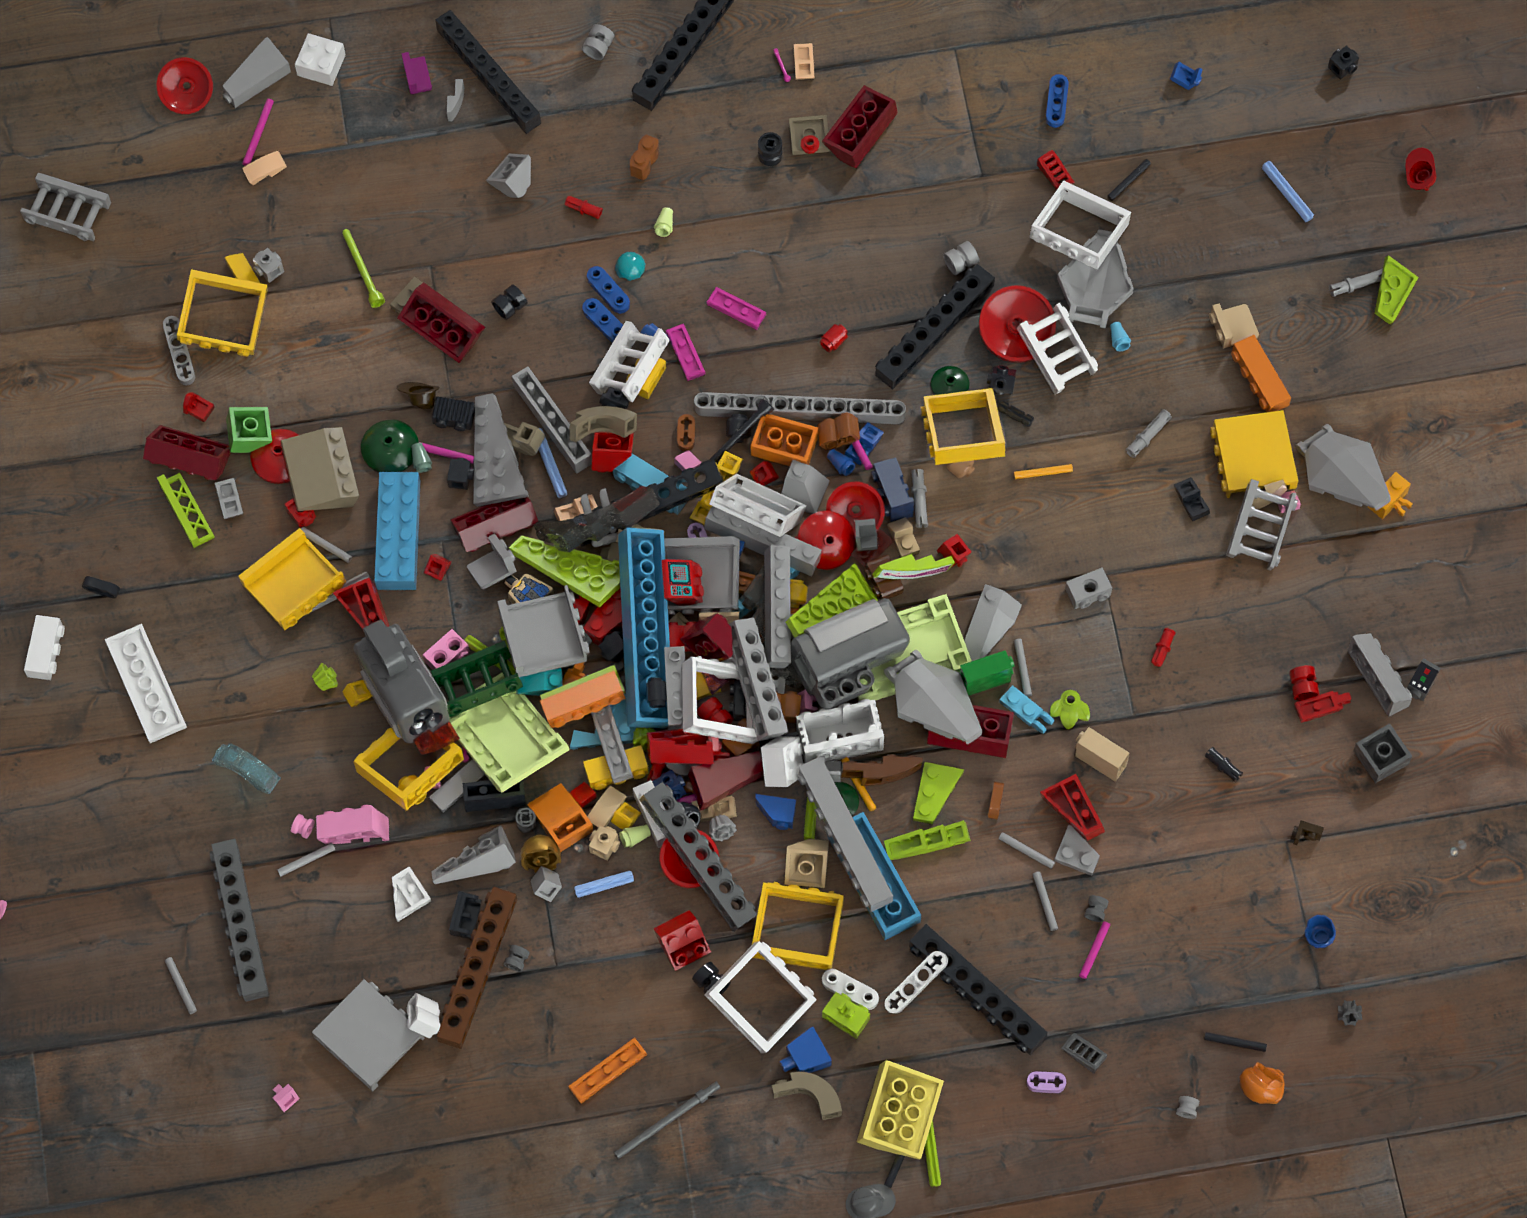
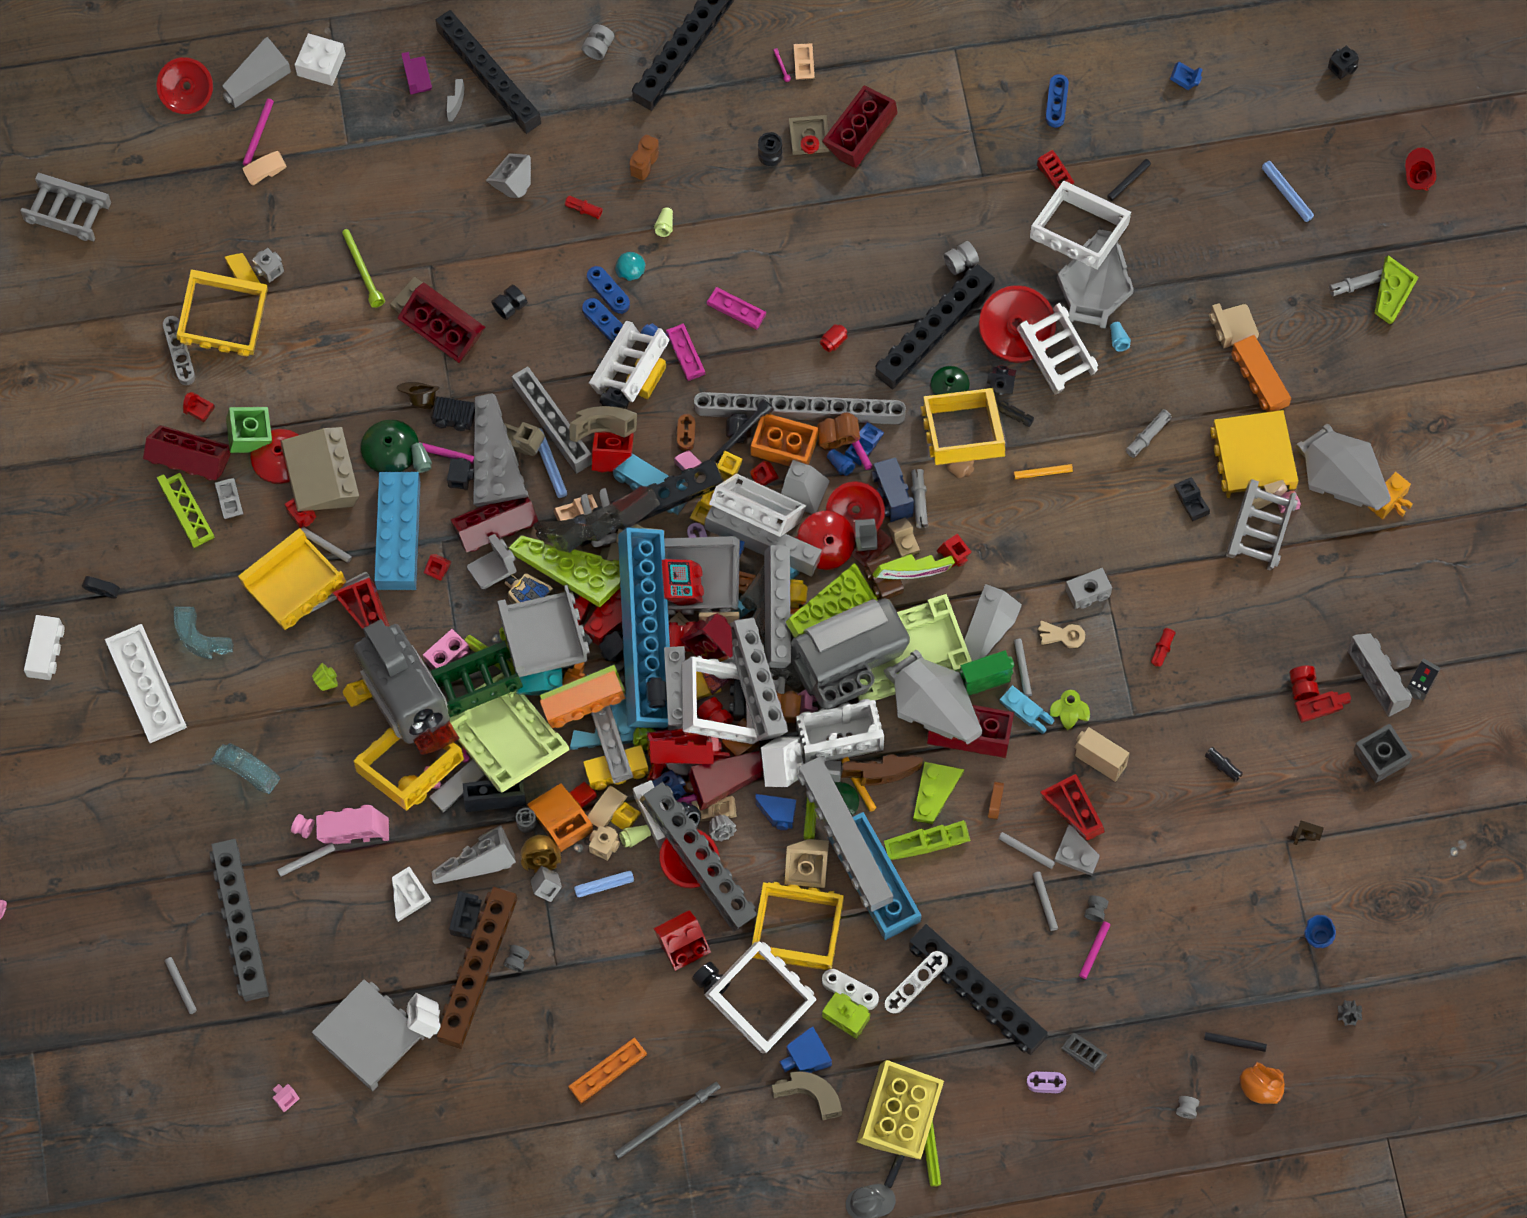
(198, 644): none -> clear light blue arch
(1072, 635): none -> tan piece

